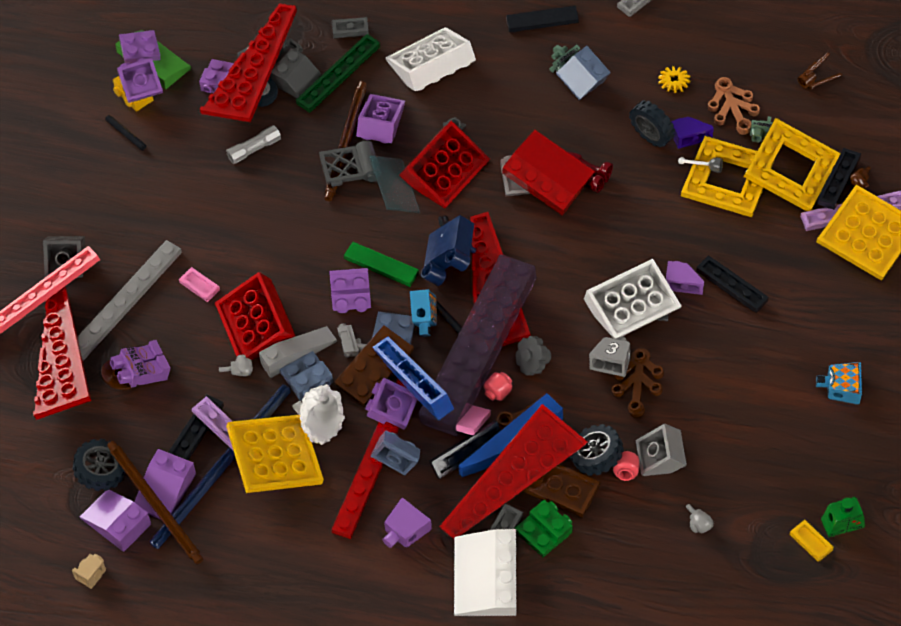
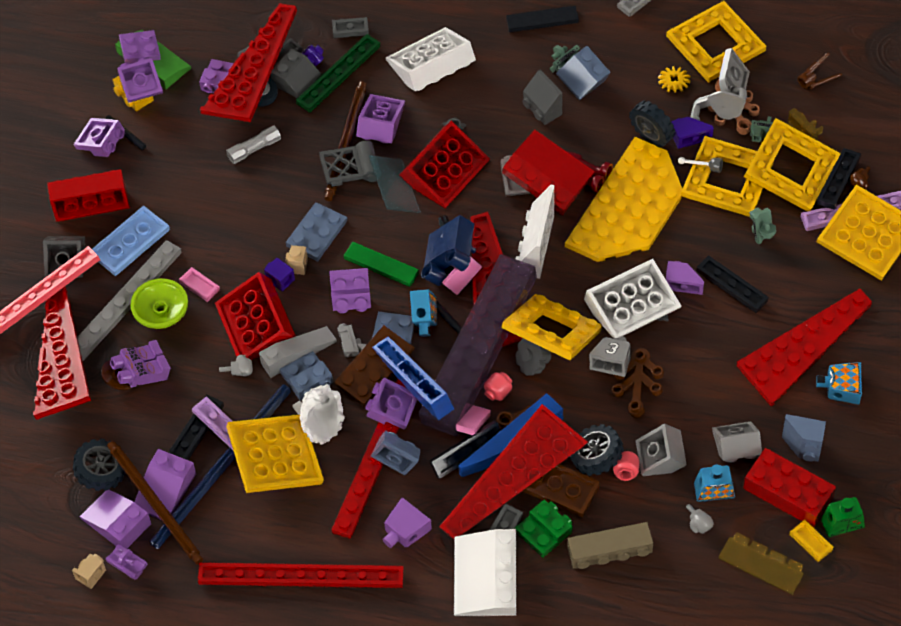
(88, 195): none -> red brick
(100, 136): none -> medium lavender plate
(127, 562): none -> medium lavender hips
(130, 240): none -> light blue plate
(159, 295): none -> lime dish
(279, 273): none -> dark purple brick
(297, 259): none -> tan brick
(301, 575): none -> red plate
(314, 54): none -> dark purple gear
(317, 230): none -> sand blue plate
(458, 280): none -> bright pink tile
(522, 325): none -> yellow plate
(537, 231): none -> white slope
(543, 98): none -> dark grey slope
(610, 545): none -> dark tan brick
(629, 205): none -> yellow plate
(683, 38): none -> yellow plate
(714, 483): none -> dark azure torso
(733, 94): none -> light grey plate
(737, 441): none -> light grey slope
(762, 224): none -> sand green hips
(765, 567): none -> clear yellow windscreen
(787, 357): none -> red wing
(789, 487): none -> red brick
(799, 122): none -> clear yellow plate
(804, 436): none -> sand blue slope

